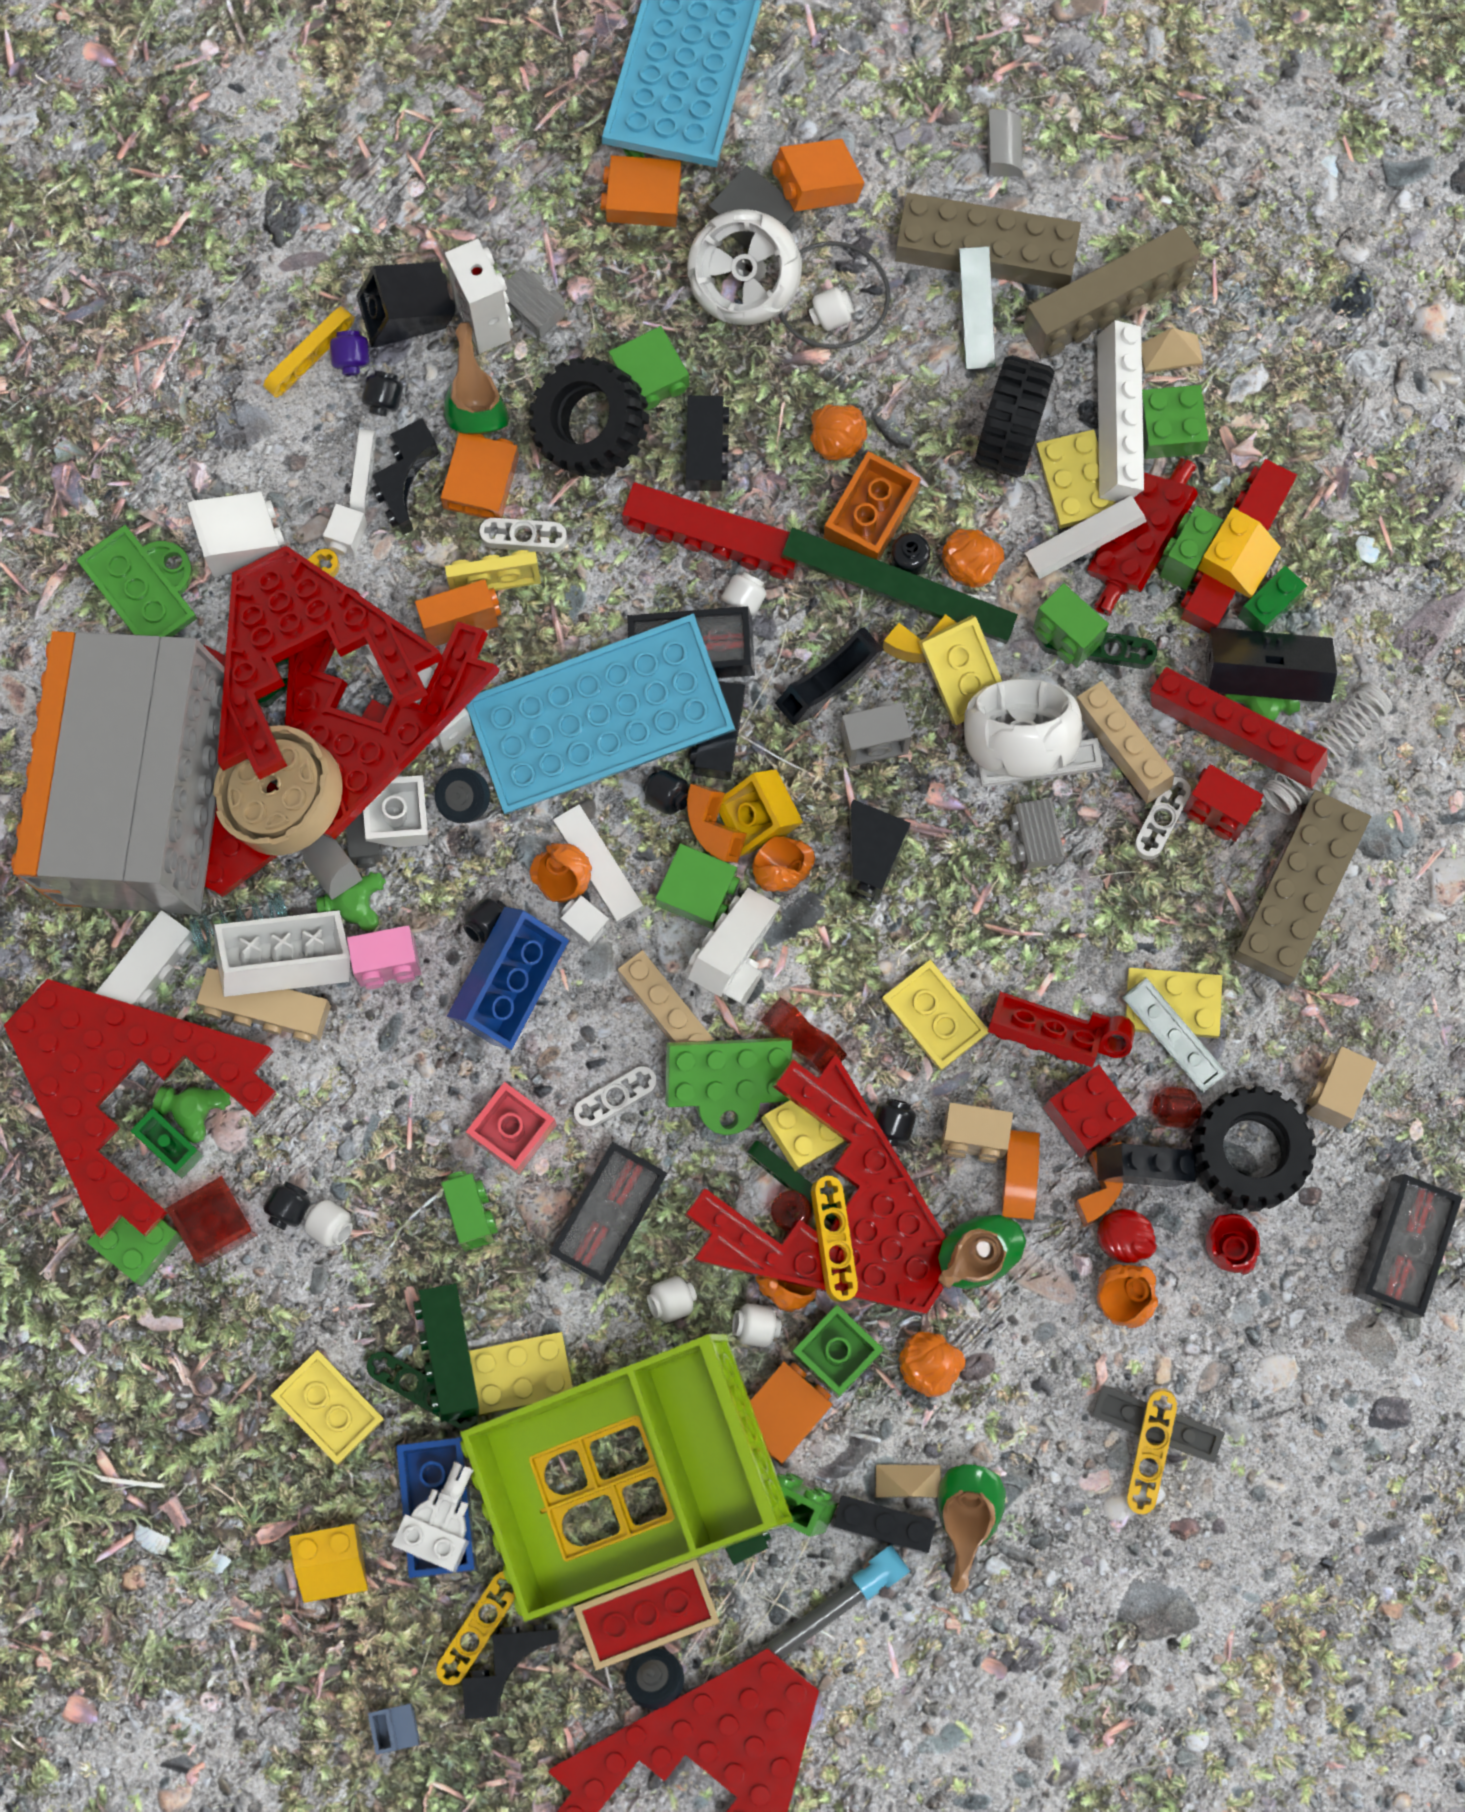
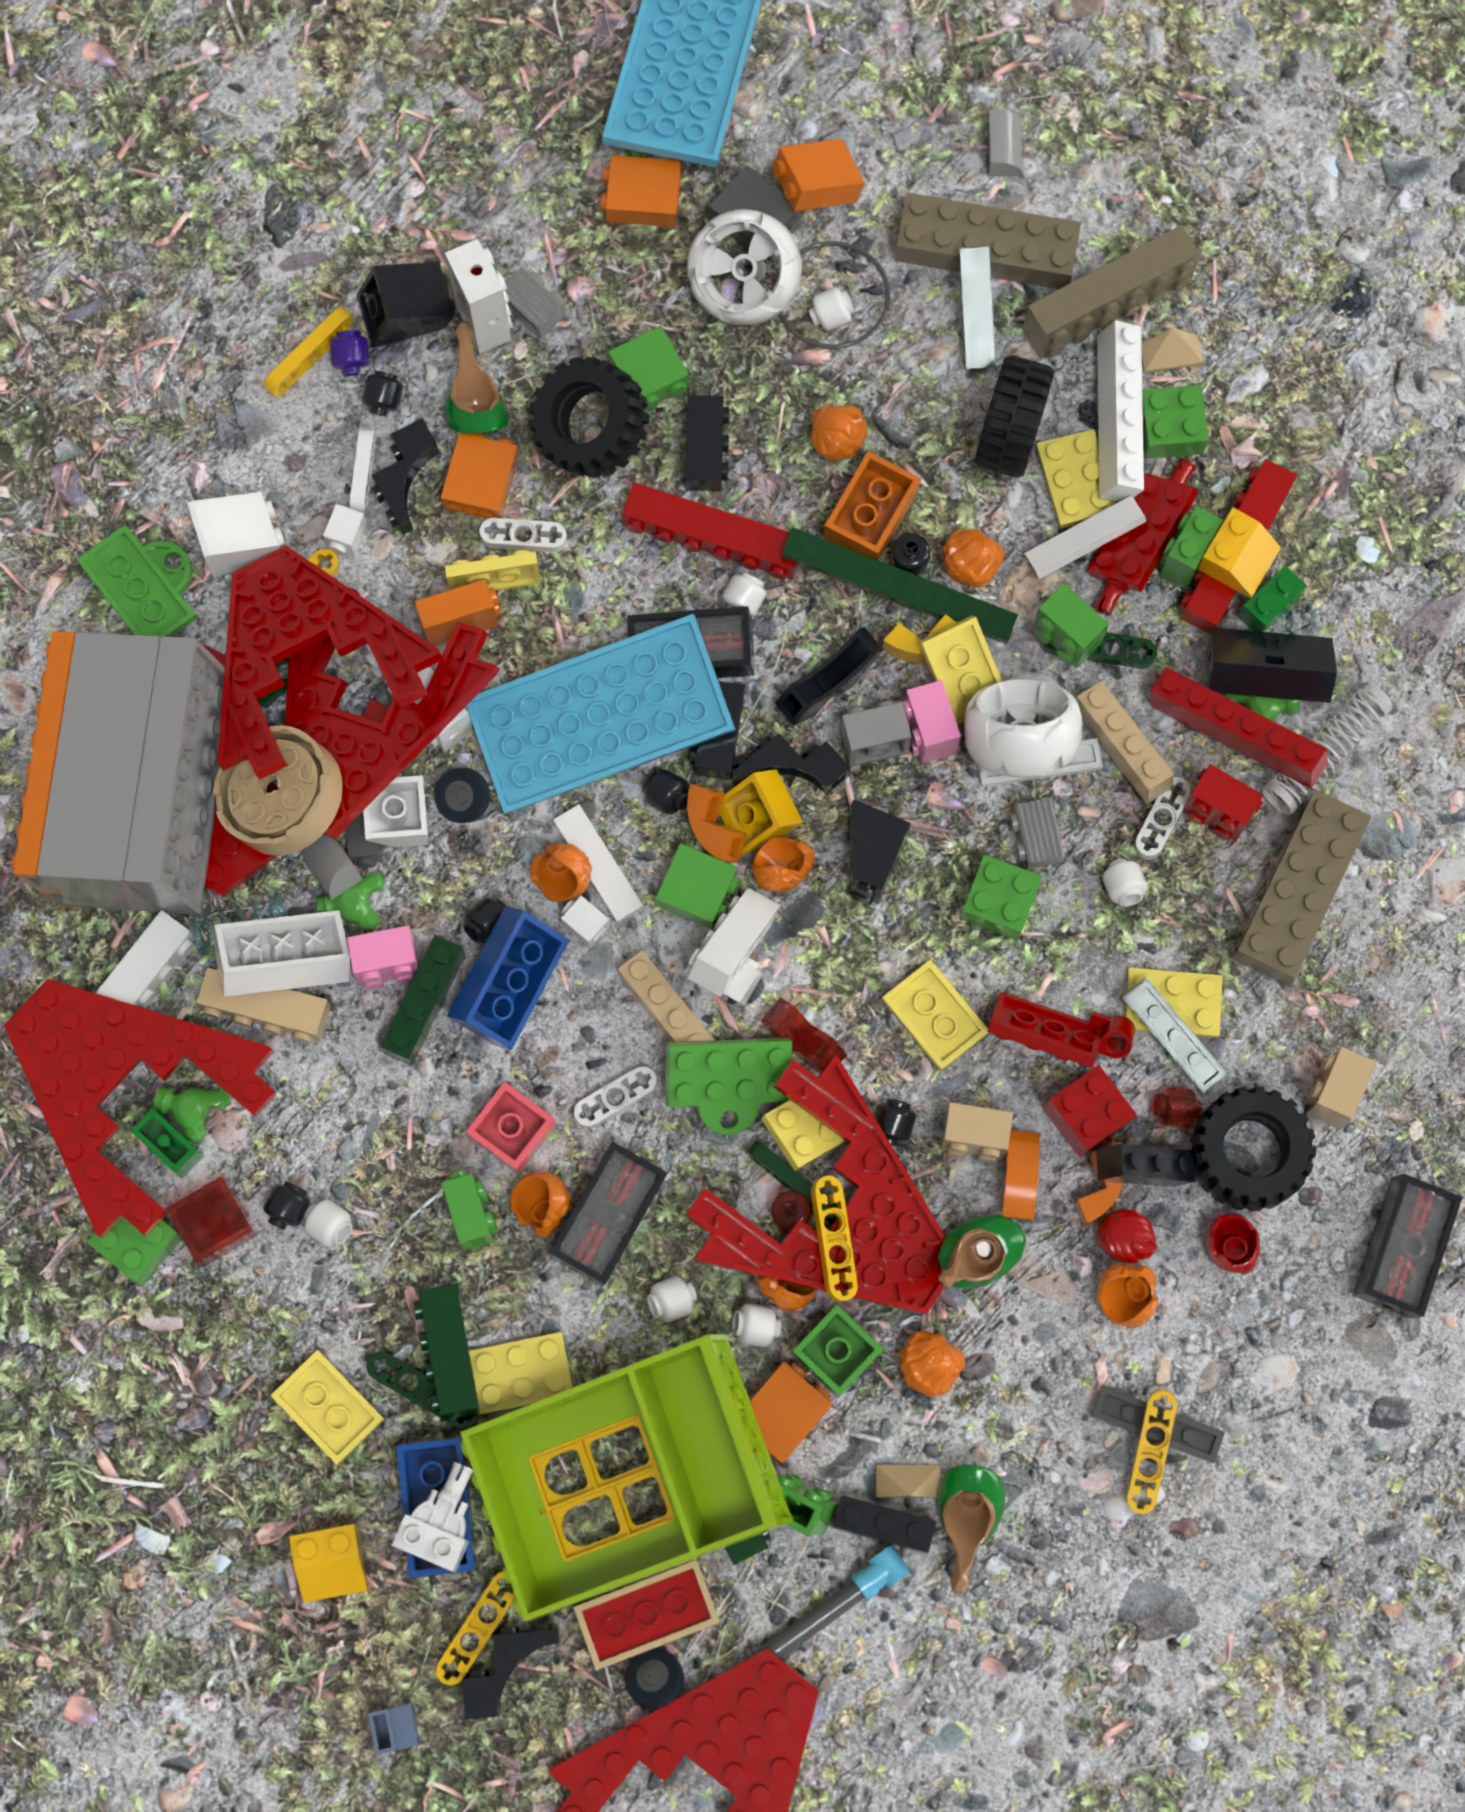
(423, 1000): none -> dark green brick
(540, 1202): none -> orange hair
(820, 767): none -> black arch
(931, 722): none -> bright pink piece
(1001, 897): none -> bright green brick
(1125, 882): none -> white head

